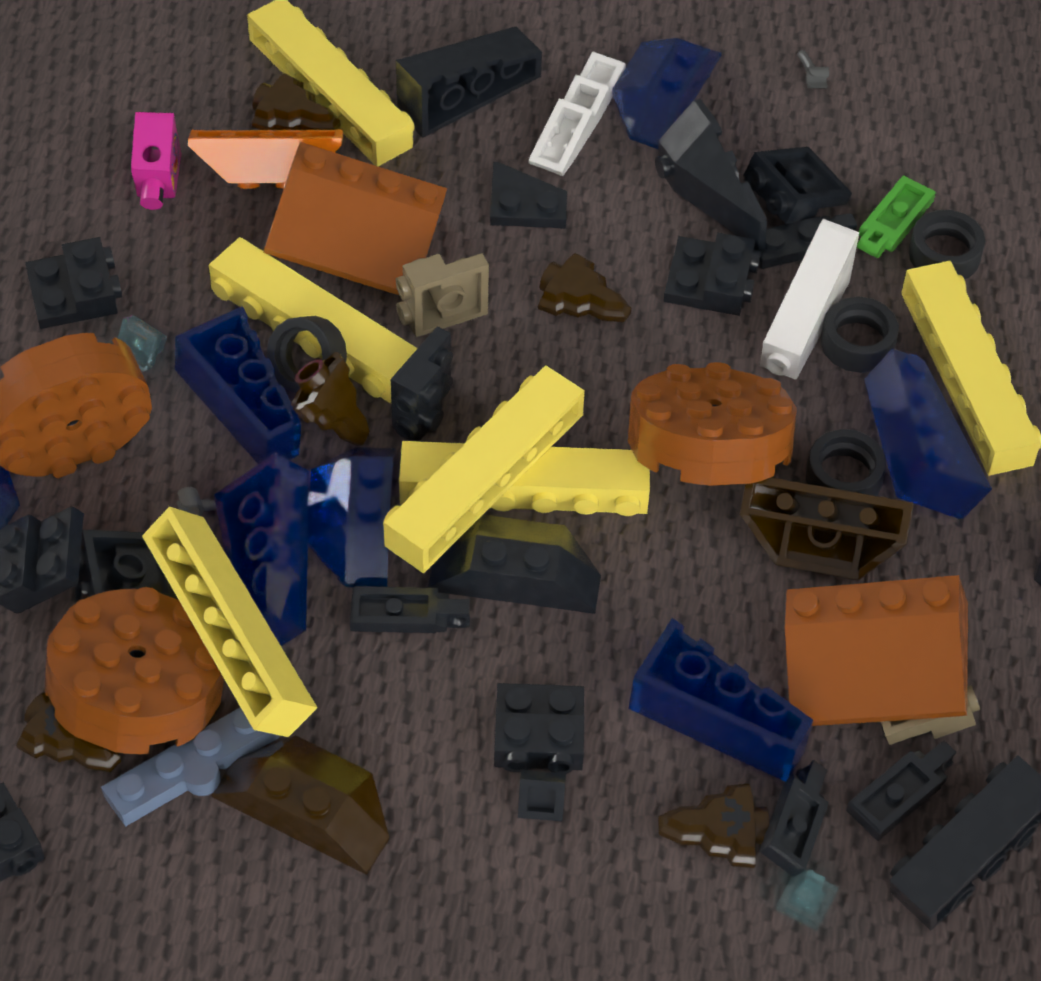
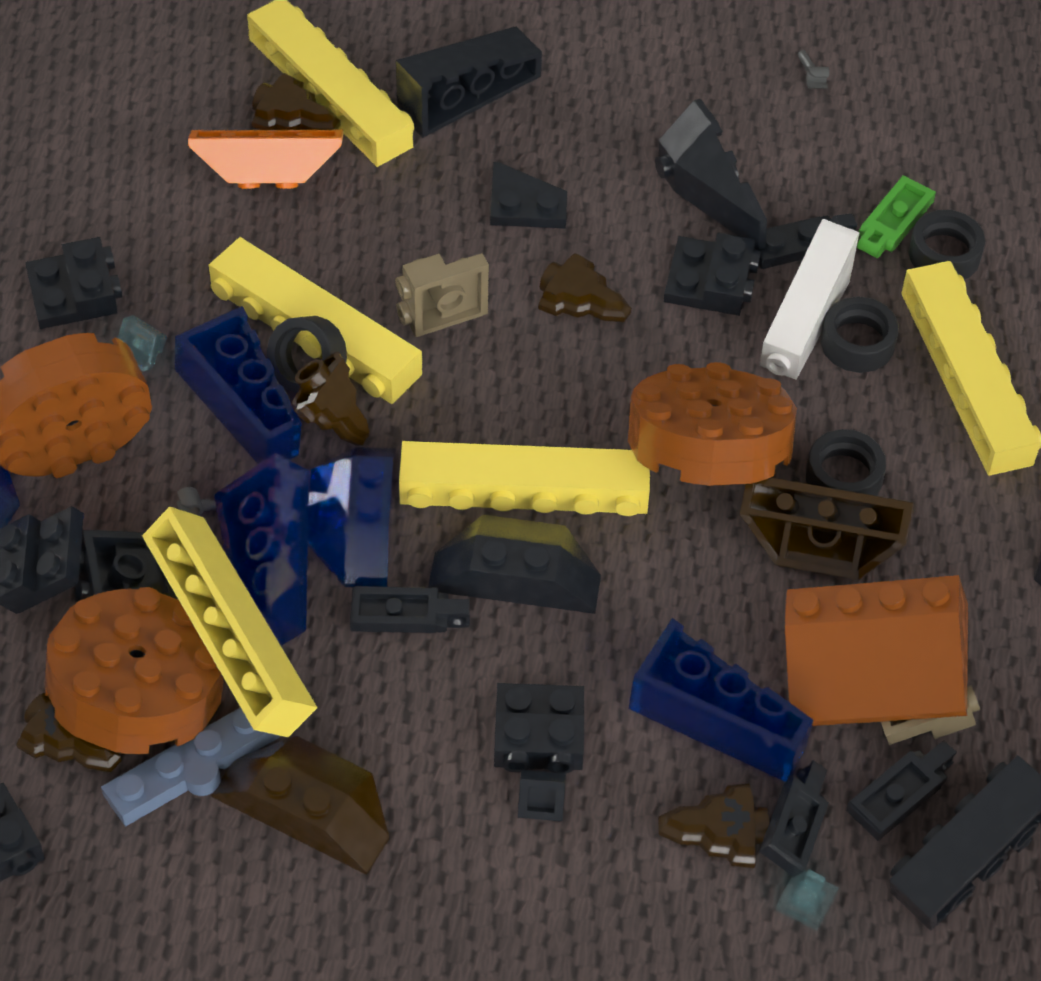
(155, 170): dark pink torso -> none
(353, 218): dark orange slope -> none
(420, 387): black plate -> none
(483, 468): light yellow brick -> none
(577, 114): white slope -> none
(661, 86): clear blue wedge -> none
(794, 183): black plate -> none
(922, 438): clear blue wedge -> none

